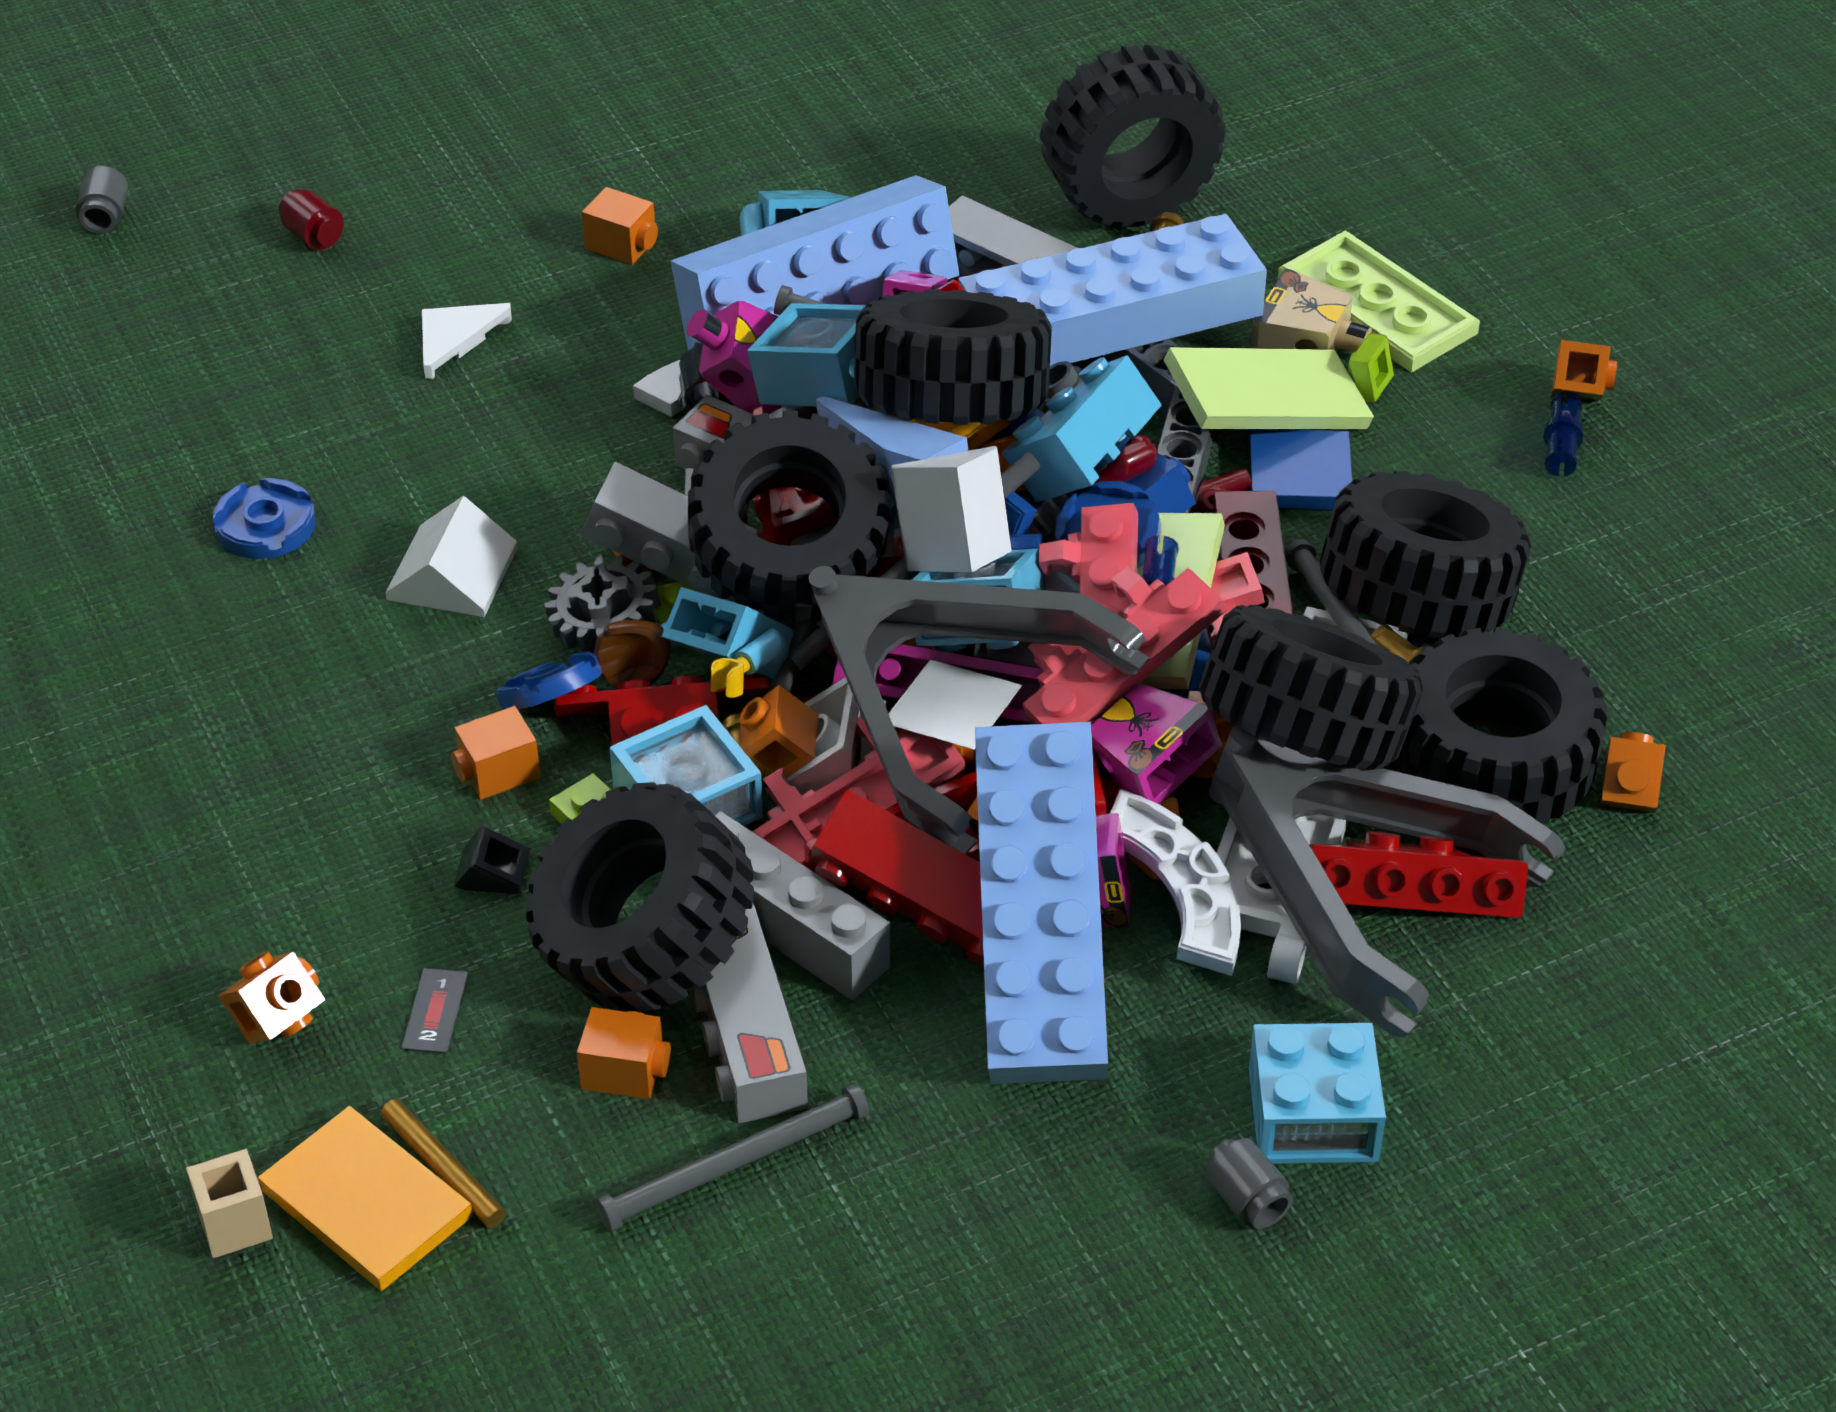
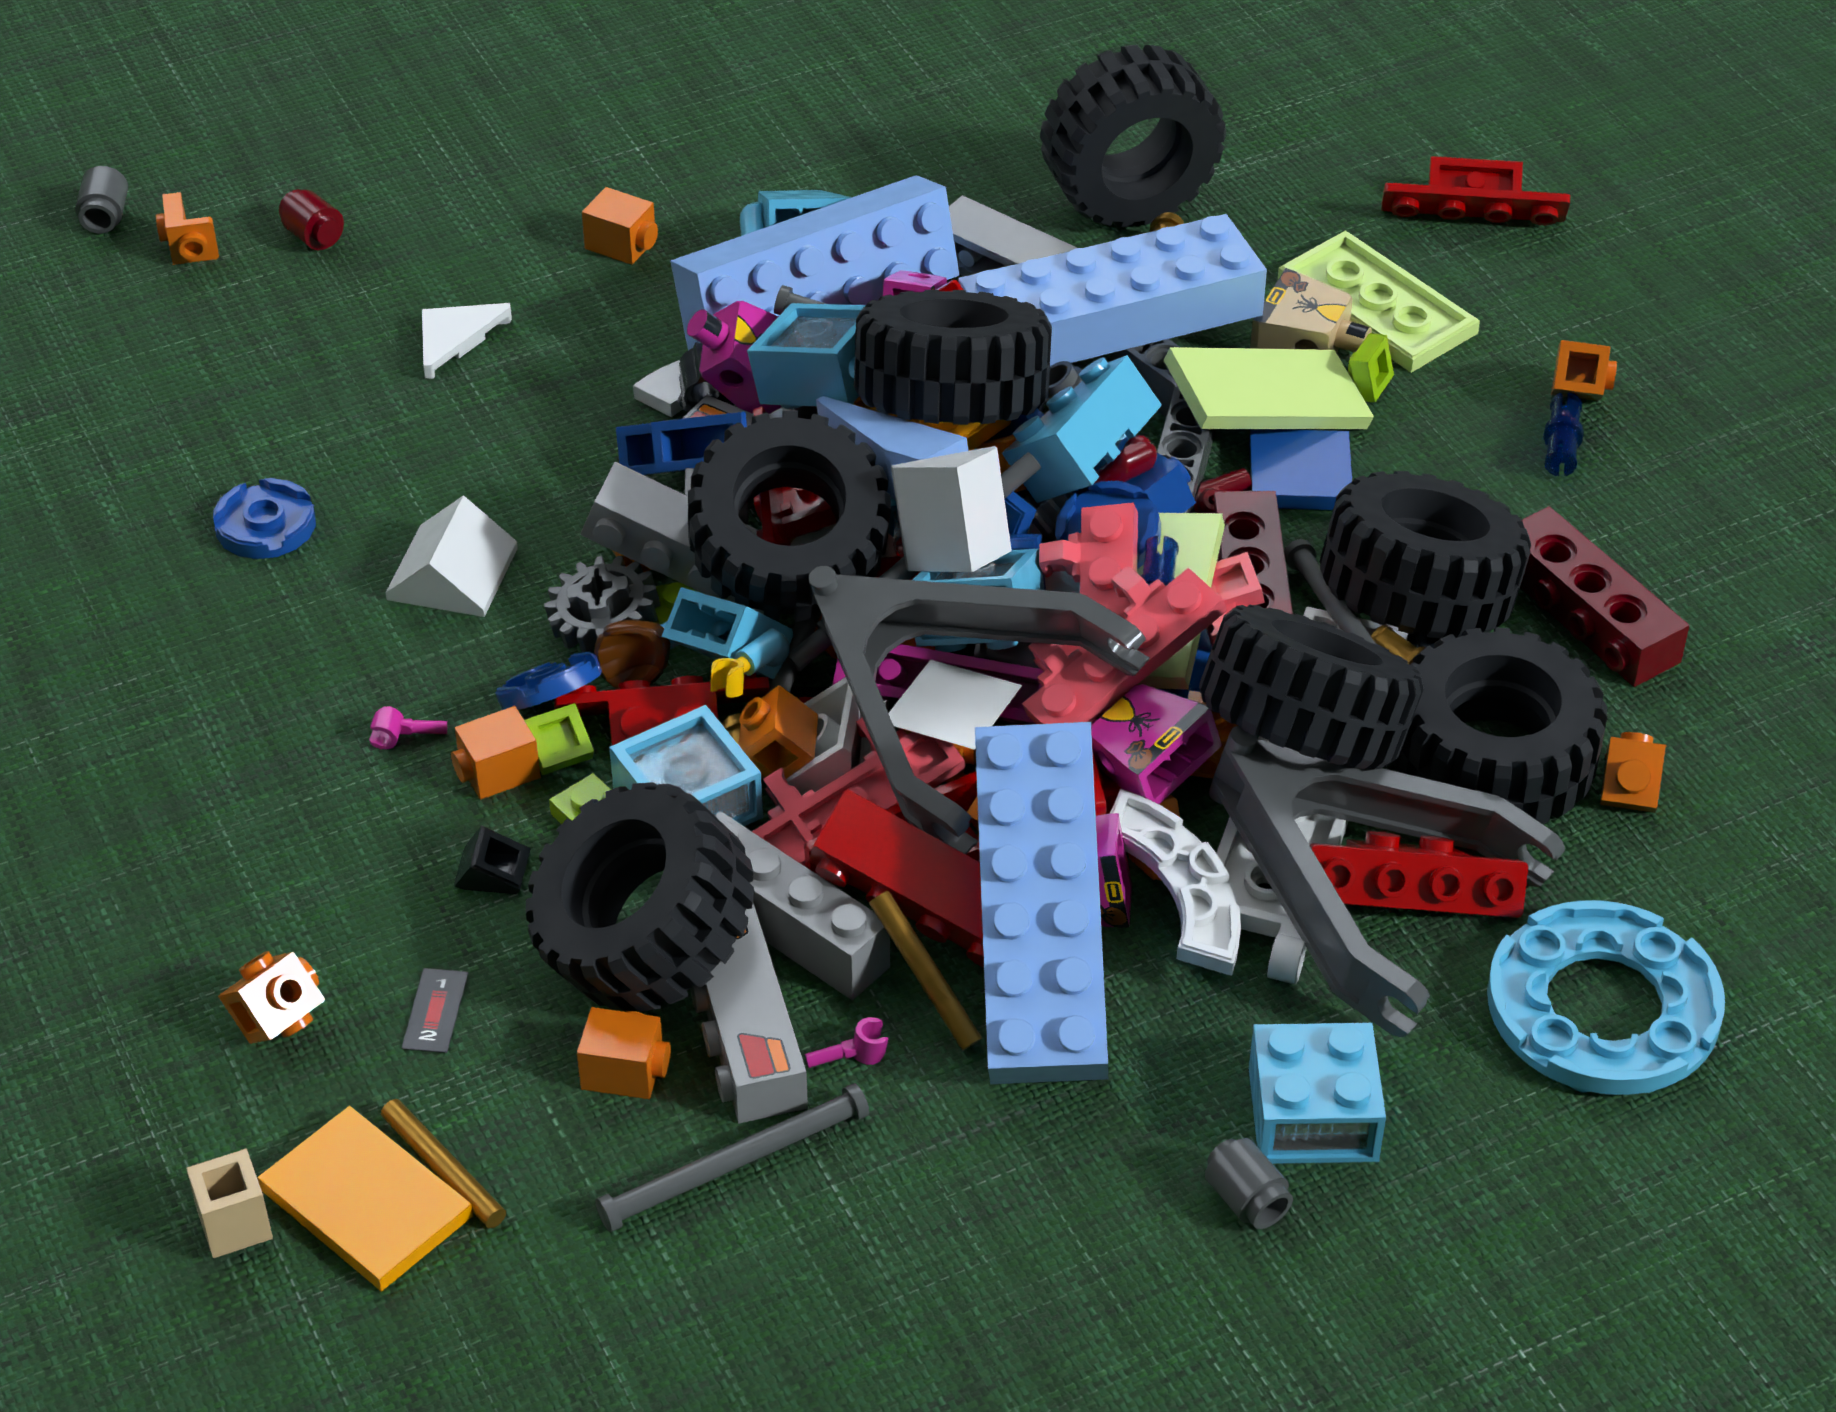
(187, 238): none -> orange bracket
(390, 723): none -> dark pink hand
(560, 738): none -> lime plate
(671, 443): none -> blue slope
(863, 1047): none -> dark pink hand
(925, 970): none -> pearl gold bar
(1475, 190): none -> red bracket
(1600, 601): none -> dark red brick
(1616, 932): none -> medium azure plate

